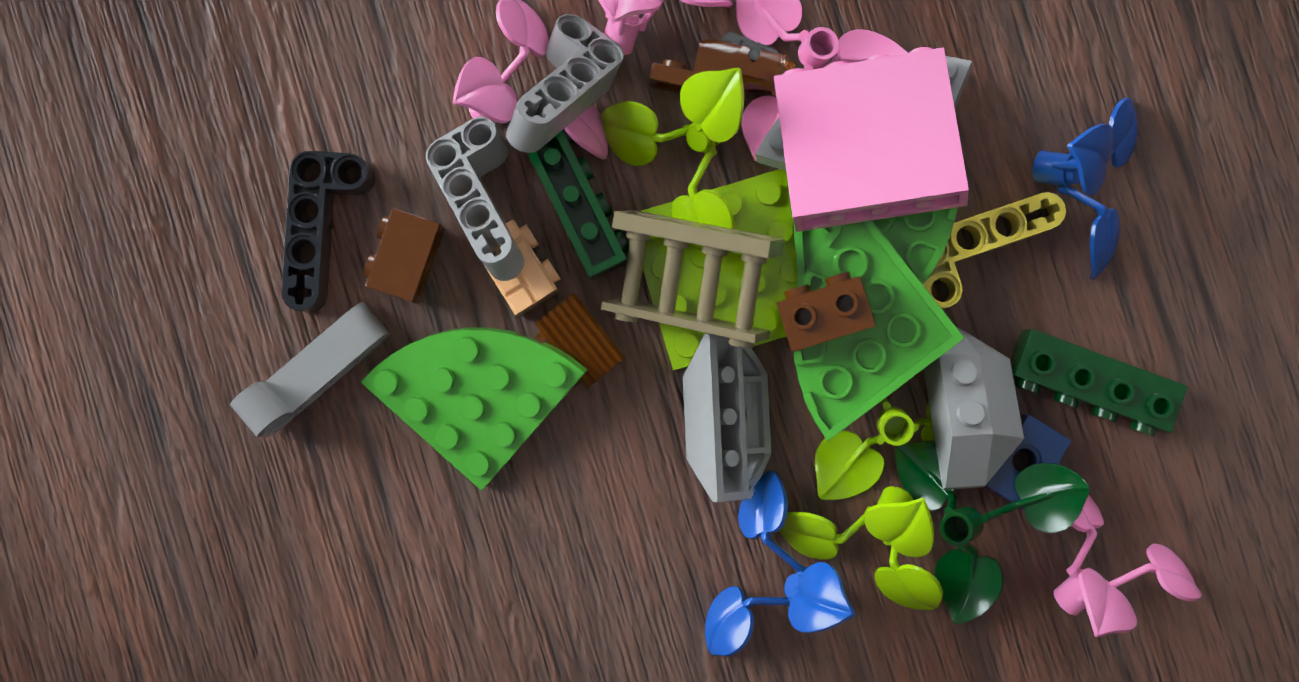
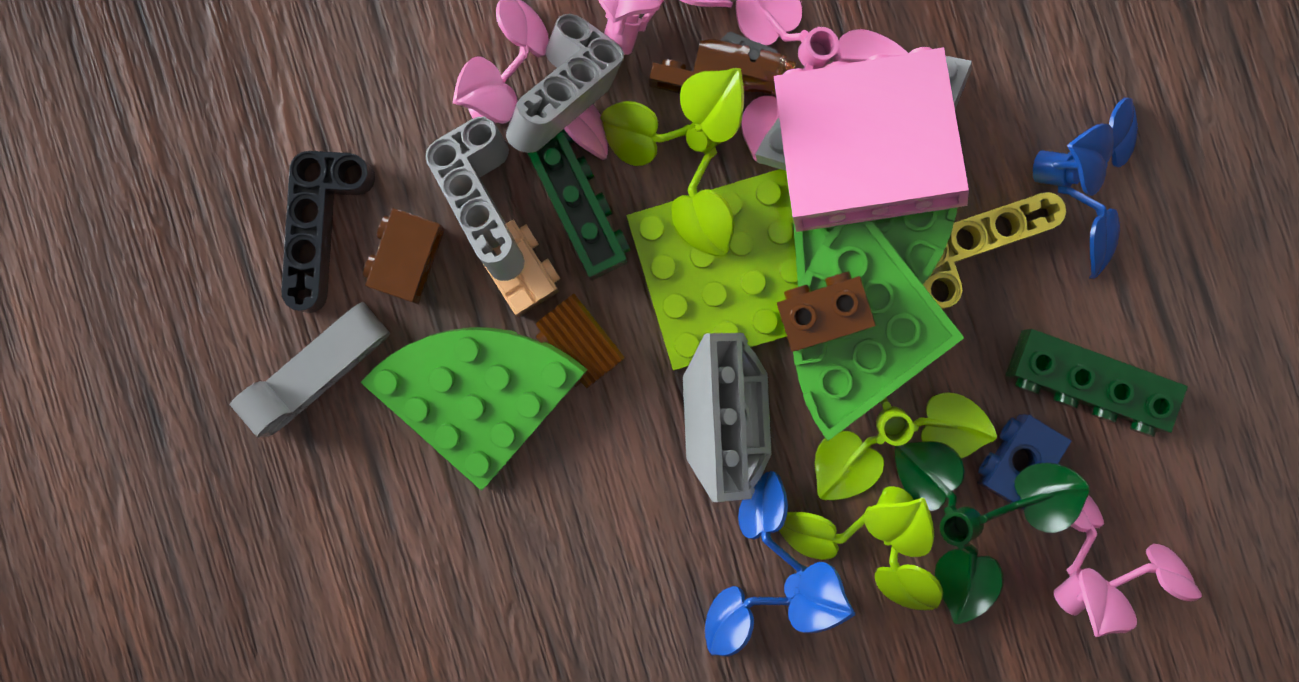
(716, 244): dark tan fence -> none
(972, 412): light grey wedge -> none

